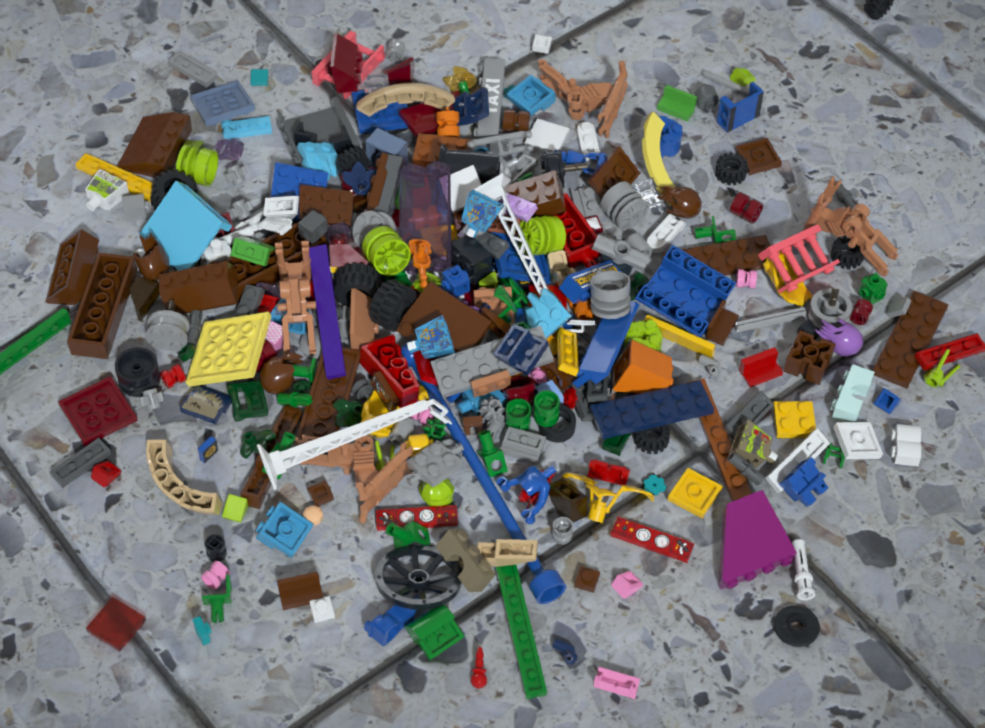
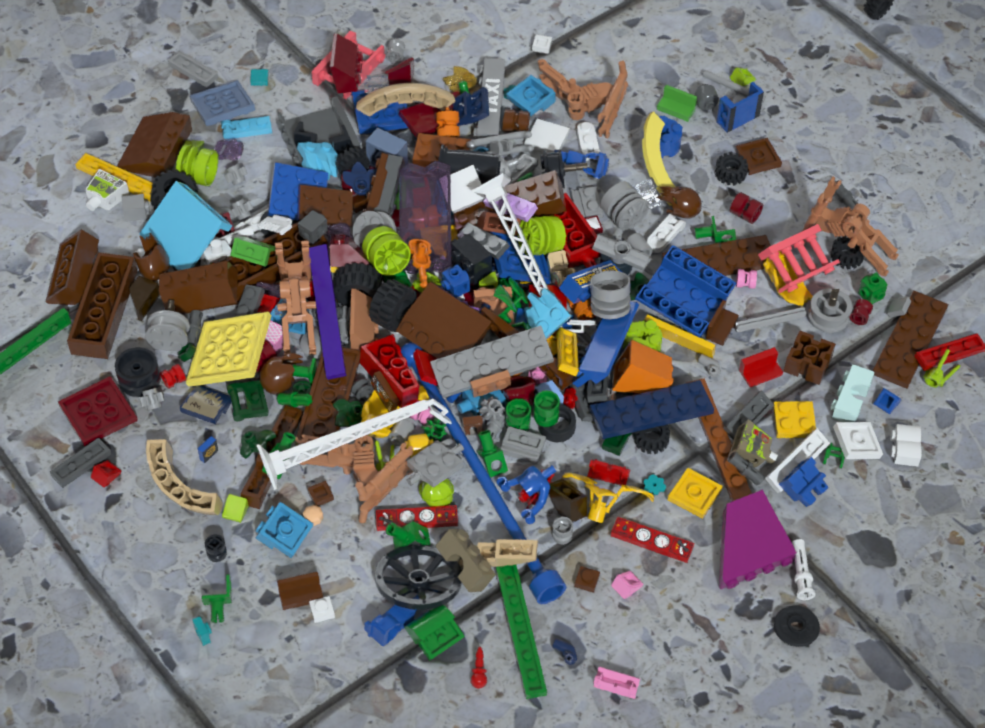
(116, 624): clear red tile -> none
(215, 575): bright pink wheel -> none
(281, 206): white slope -> none
(433, 339): torso -> none
(480, 212): torso -> none
(520, 349): dark blue slope -> none
(613, 170): reddish brown plate -> none
(808, 327): black wheel -> none
(847, 341): medium lavender helmet -> none

